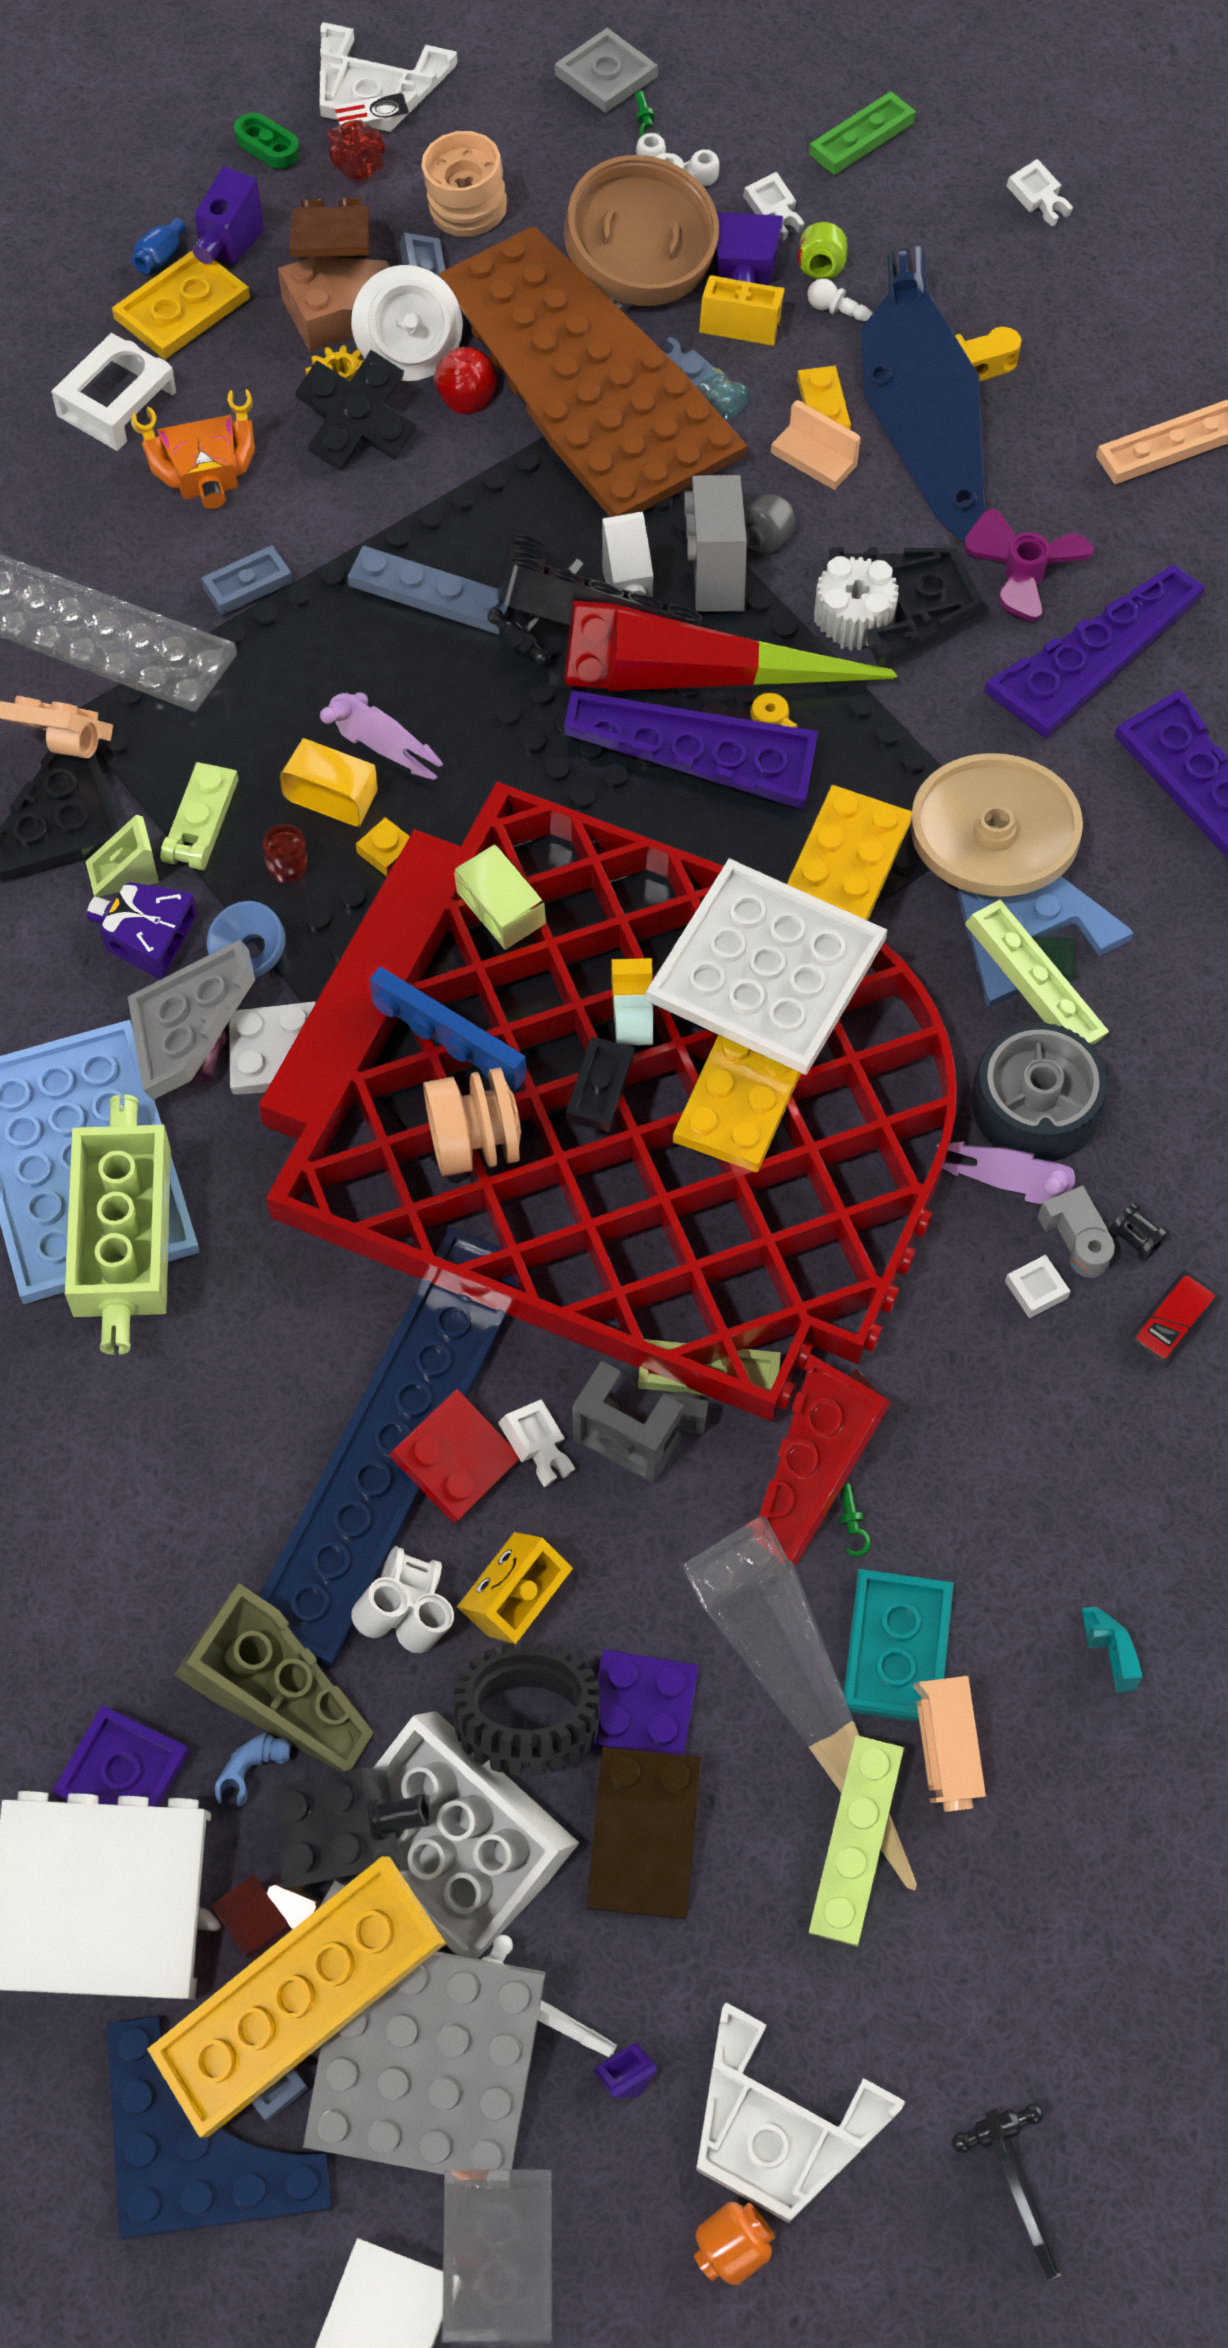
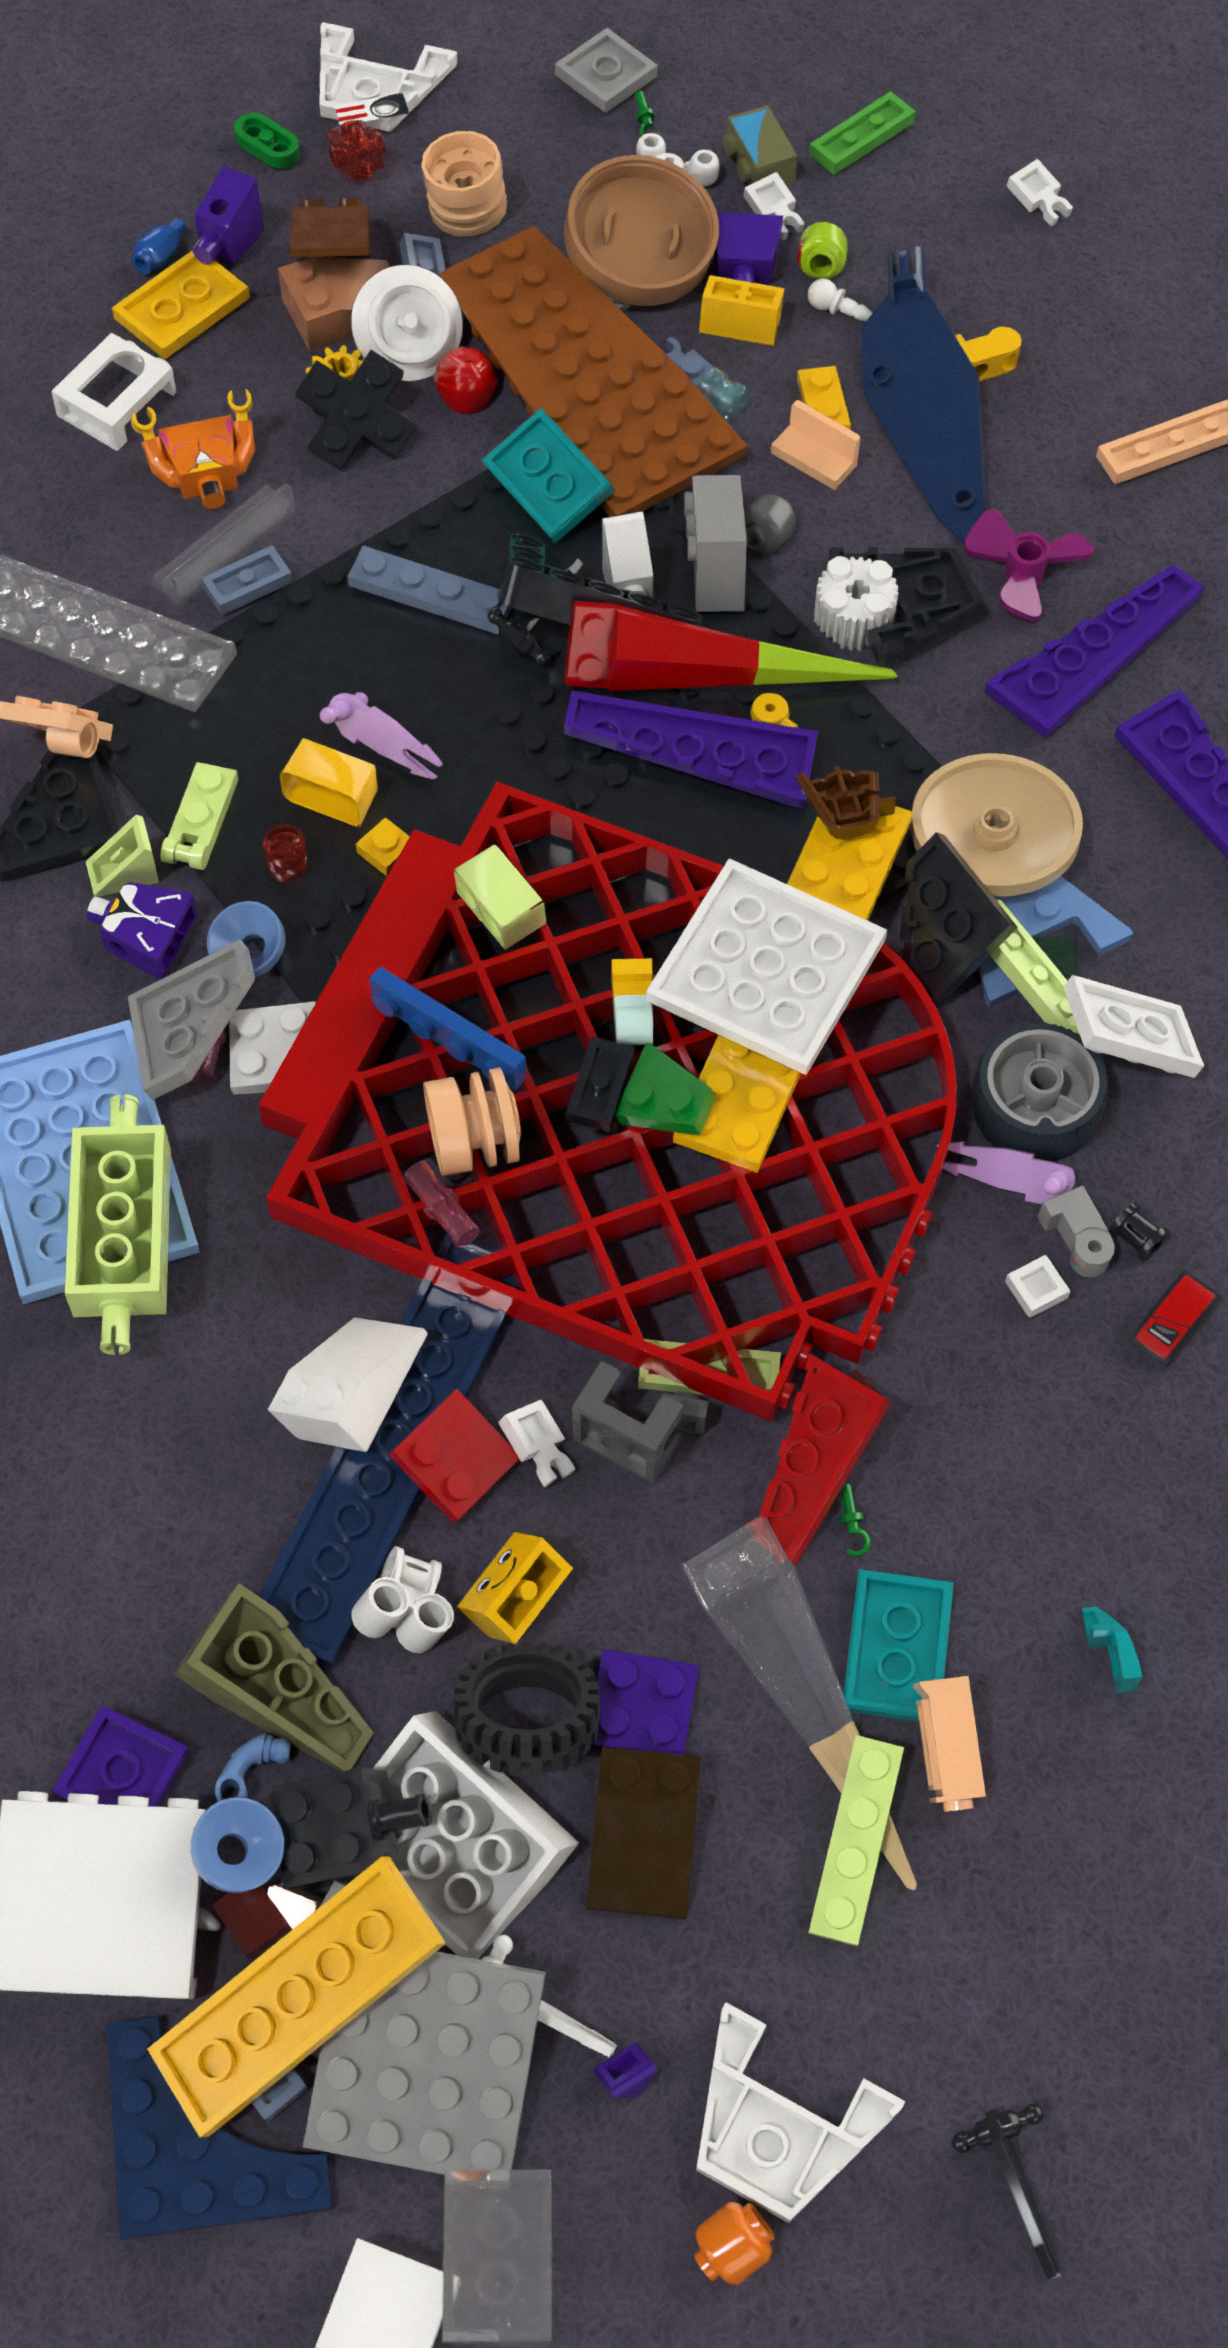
(225, 542): none -> clear panel
(254, 1827): none -> medium blue piece
(347, 1383): none -> white slope
(441, 1204): none -> clear pink pin
(548, 475): none -> teal tile
(664, 1096): none -> green wing
(759, 146): none -> olive brick
(847, 801): none -> reddish brown piece
(948, 919): none -> black plate
(1133, 1026): none -> white plate

